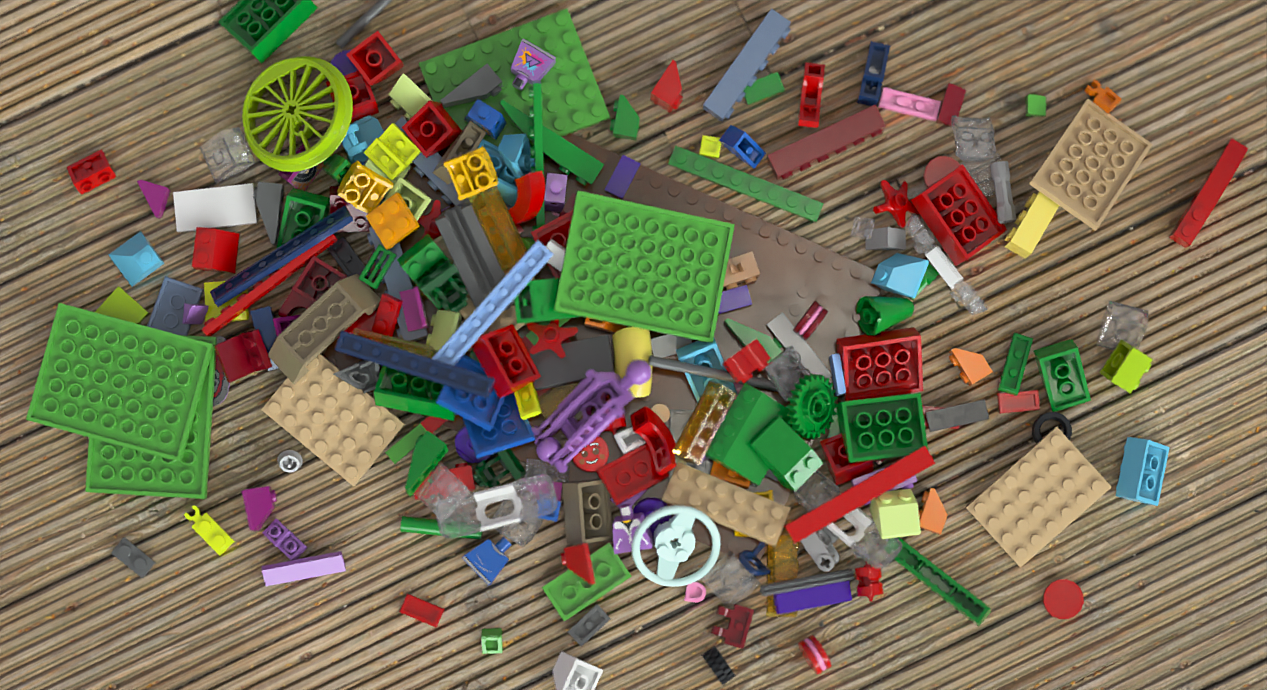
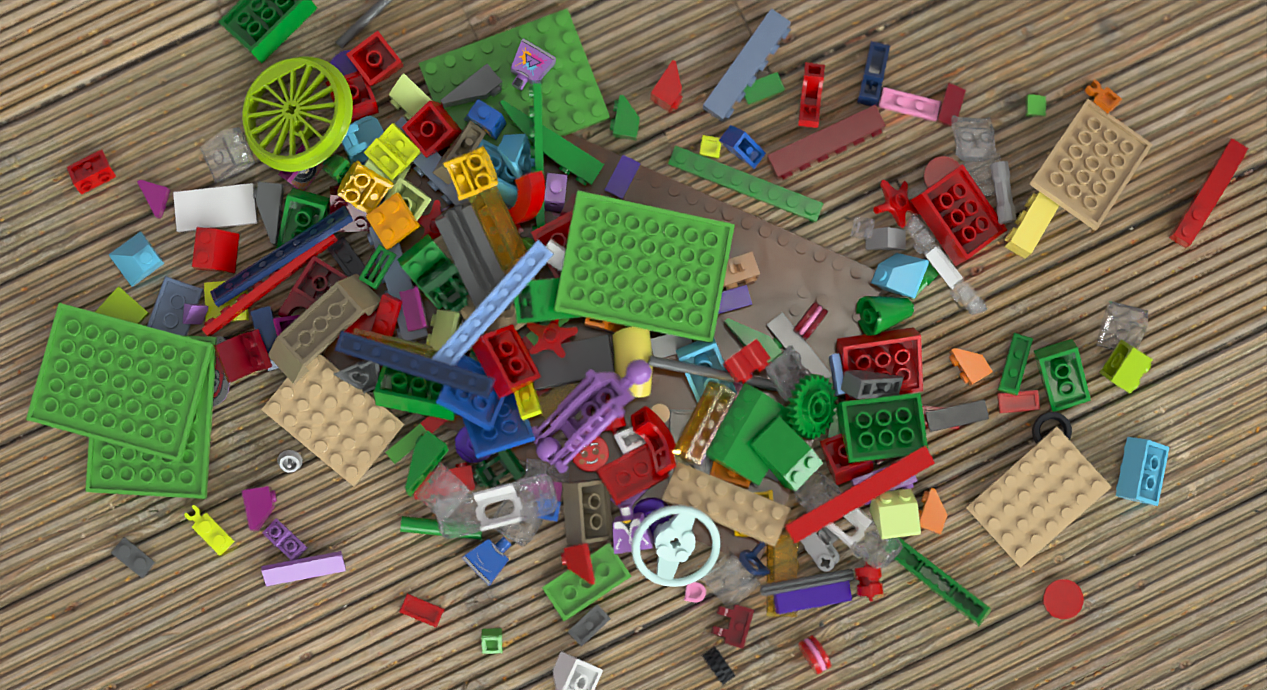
(870, 384): none -> dark grey slope

